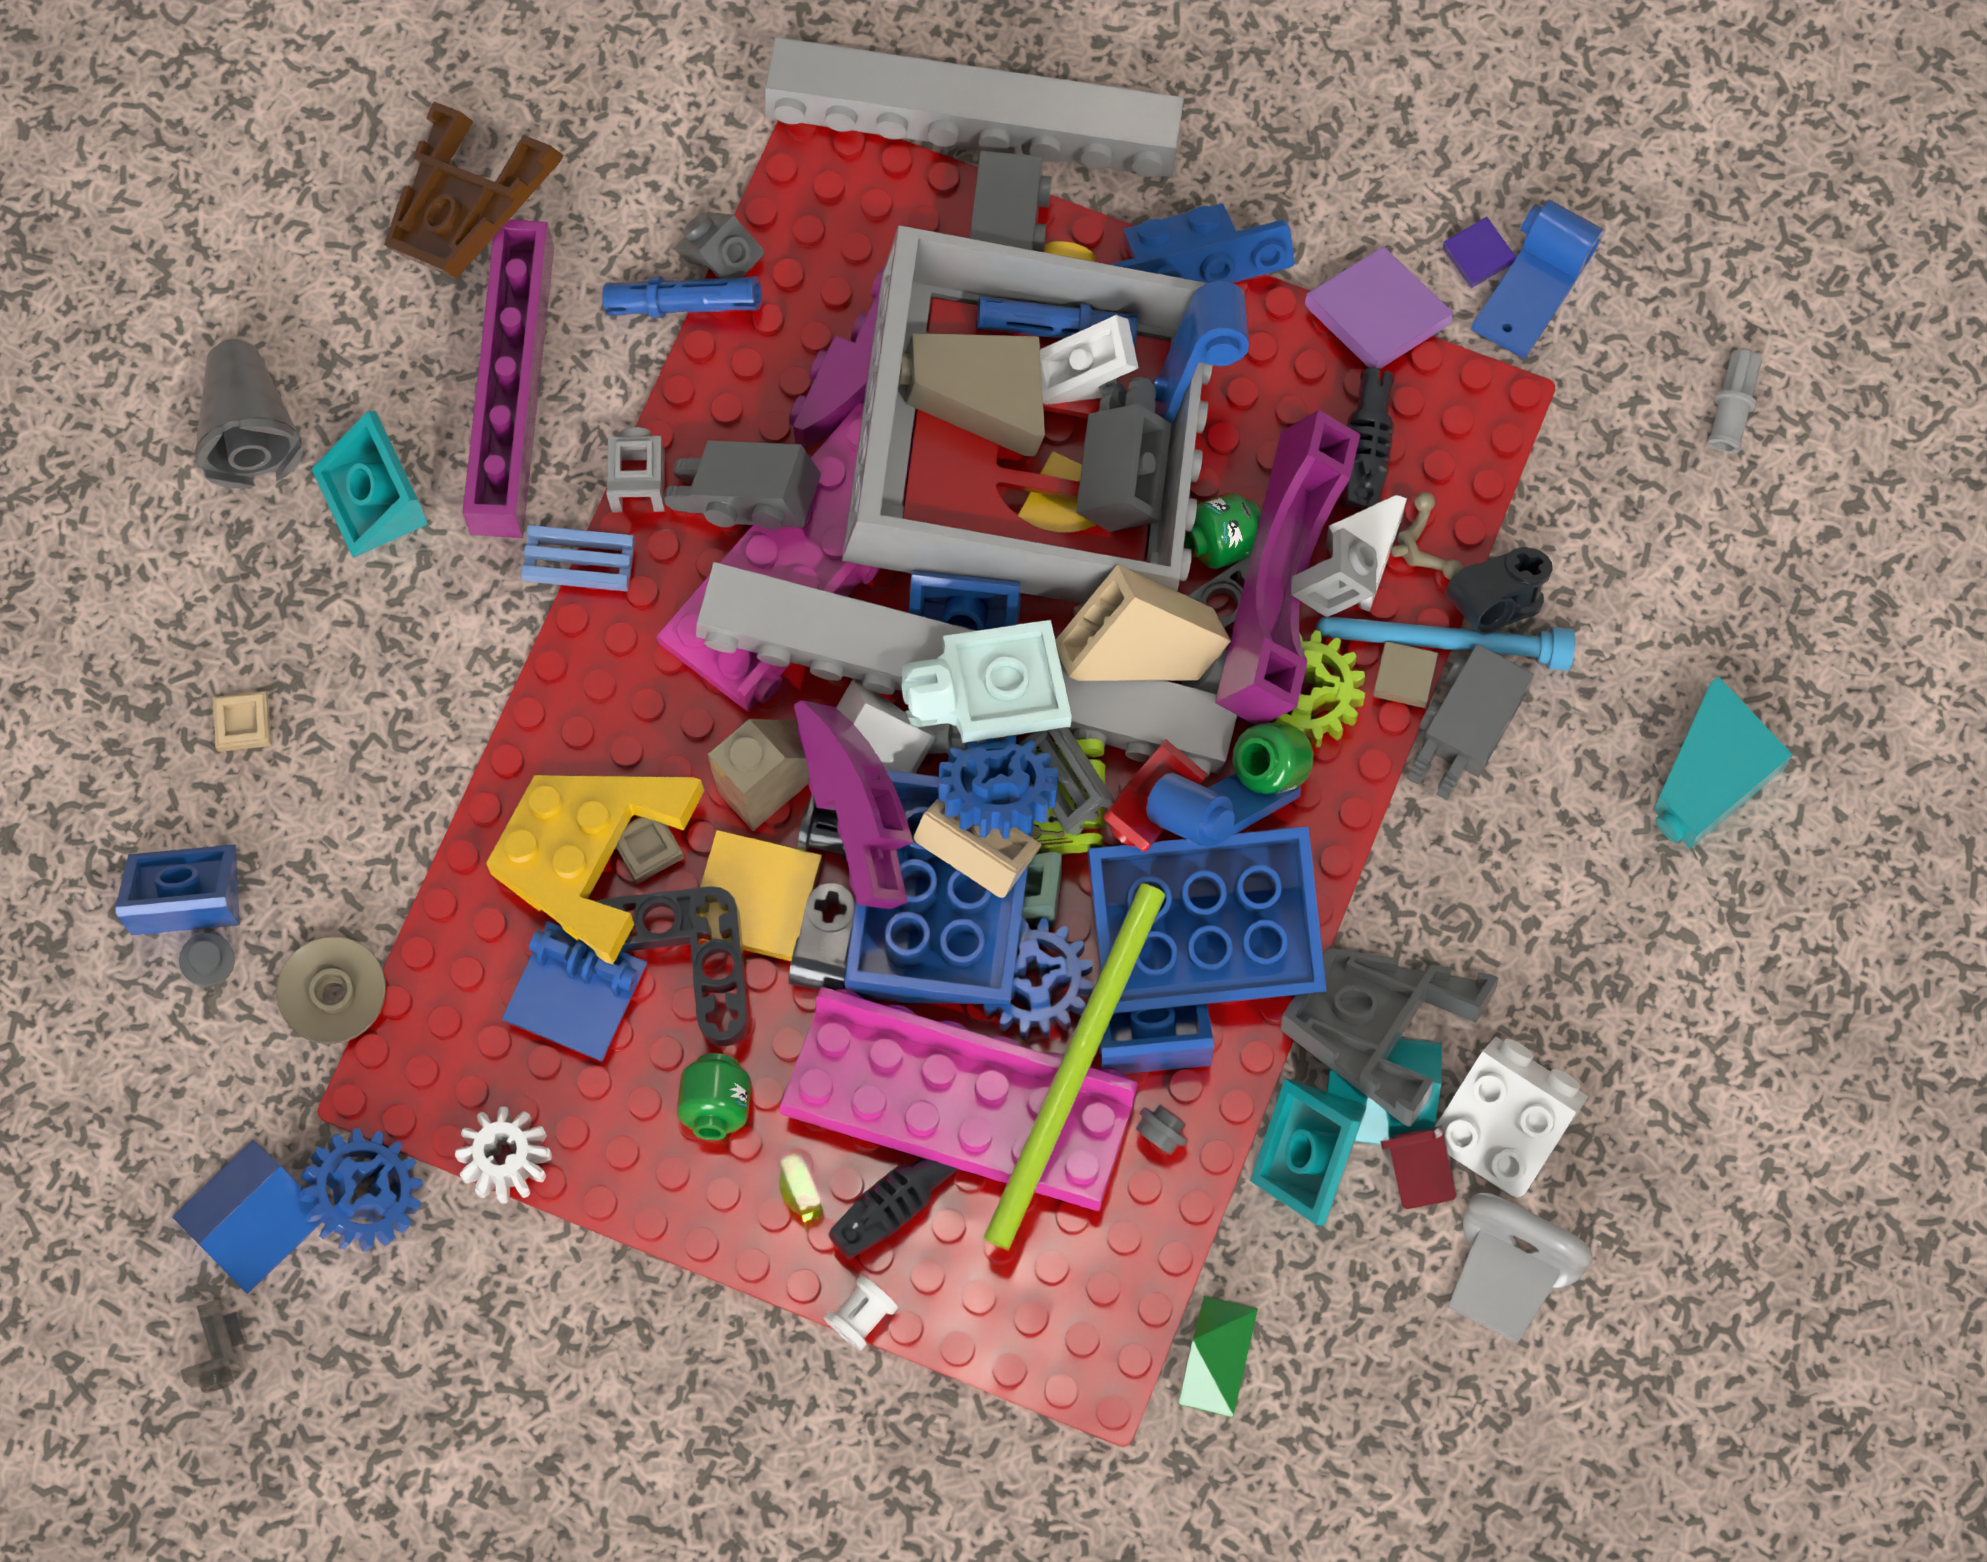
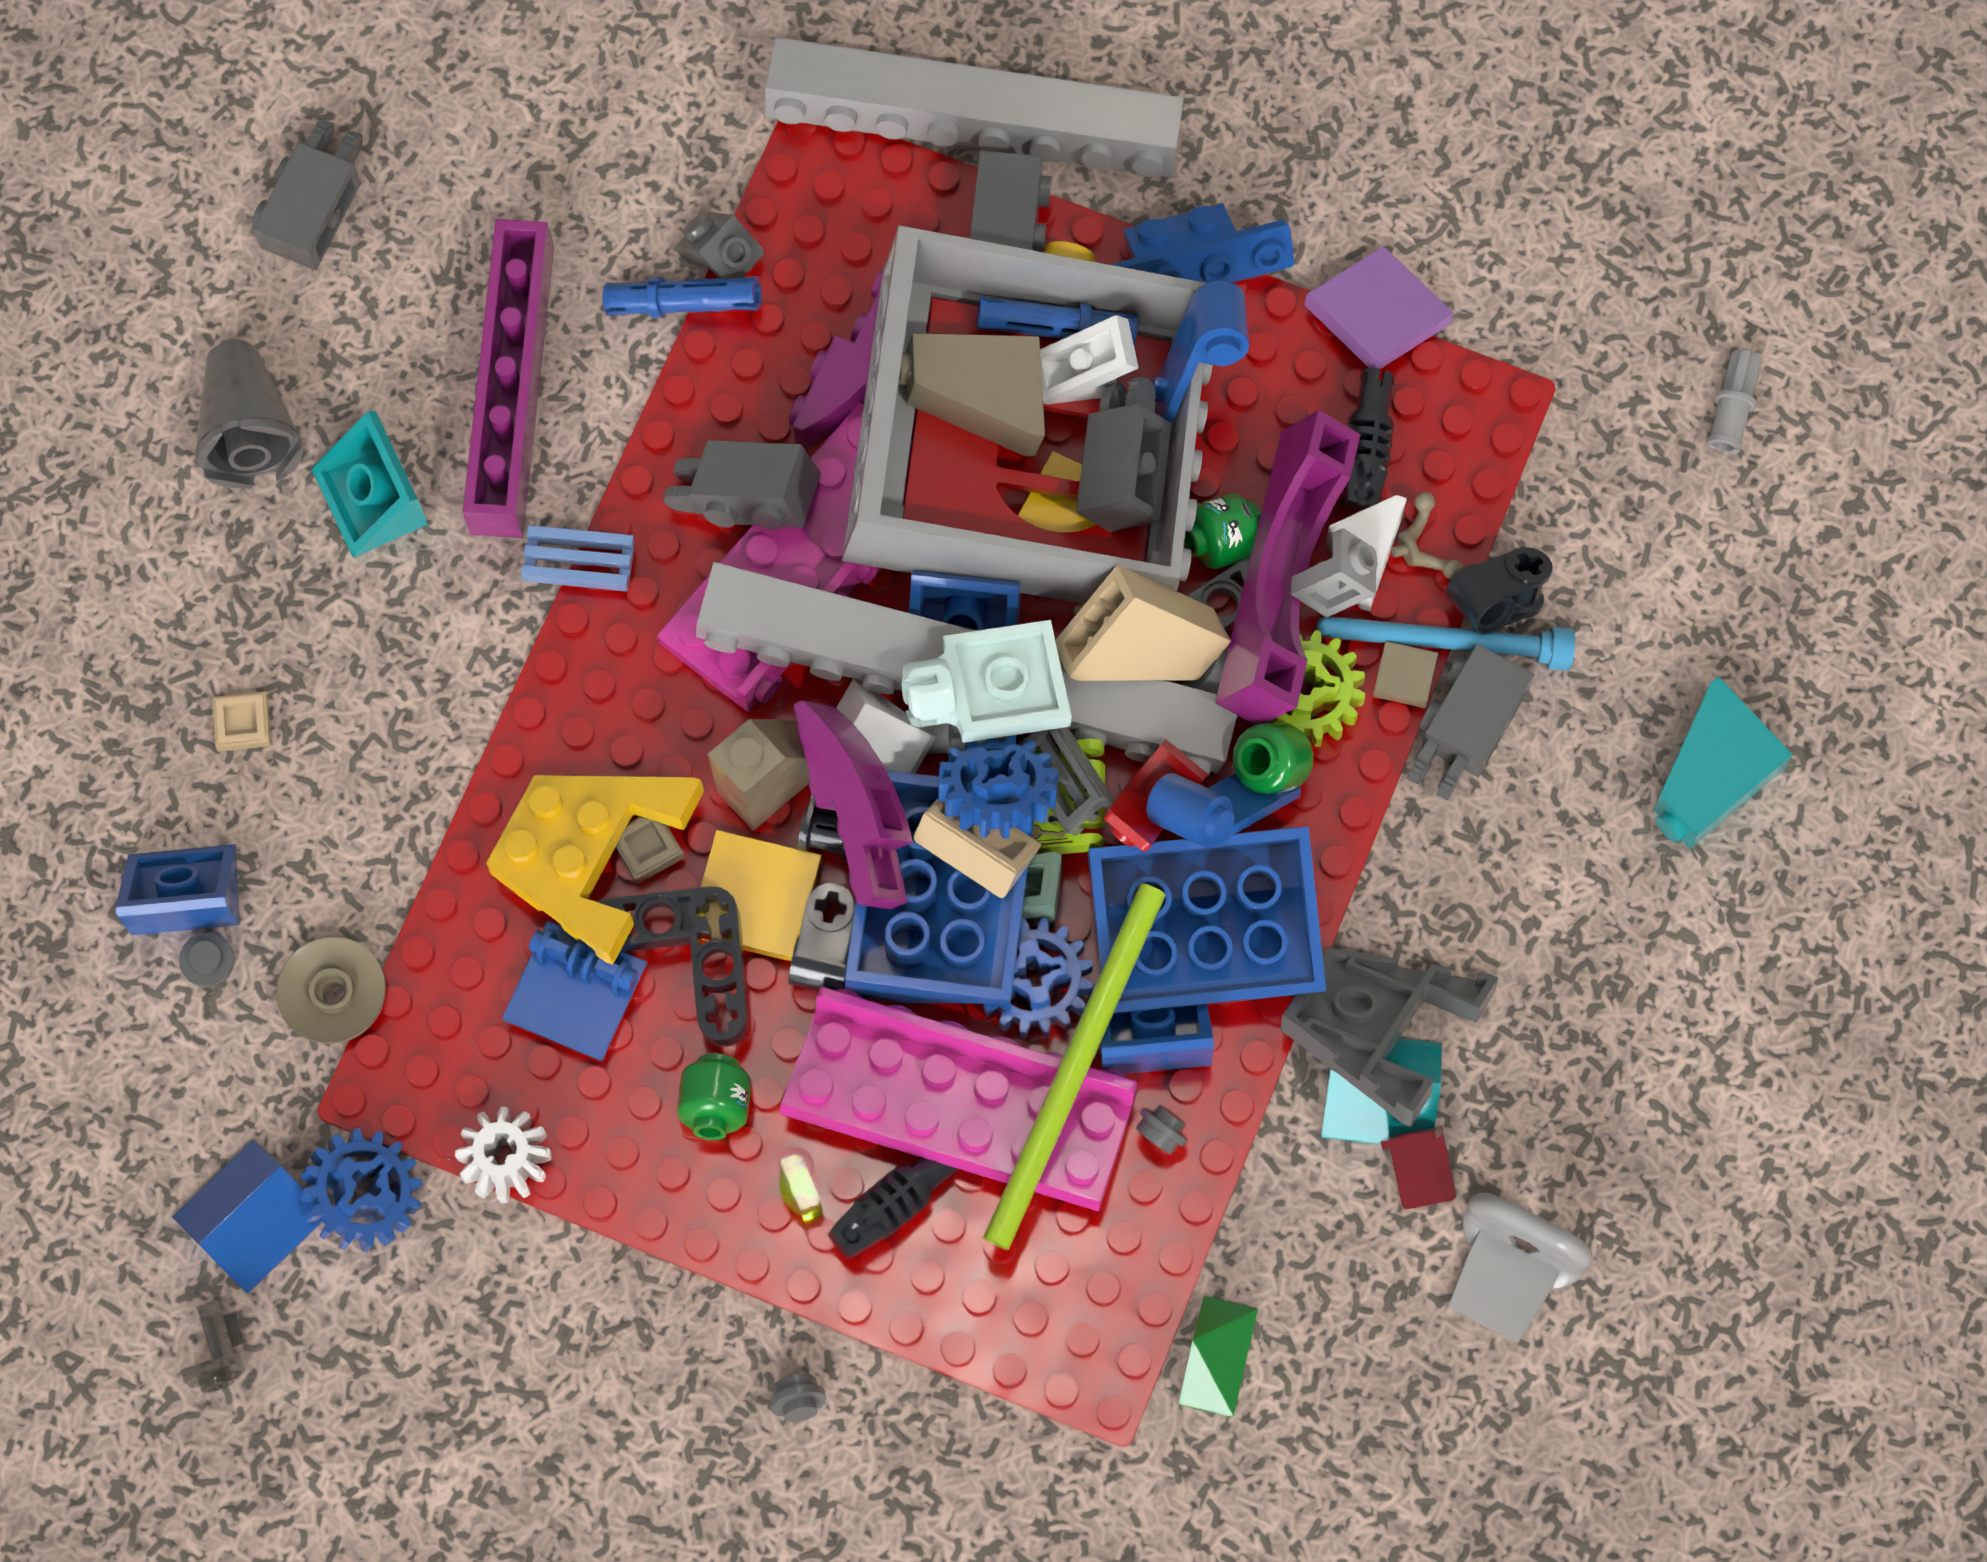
(309, 197): none -> dark grey hinge
(456, 213): reddish brown wing -> none
(636, 444): light grey window -> none
(797, 1397): none -> dark grey plate
(860, 1312): white bush -> none
(1307, 1149): teal slope -> none
(1479, 252): dark purple tile -> none
(1509, 1115): white bracket -> none
(1539, 278): blue door -> none

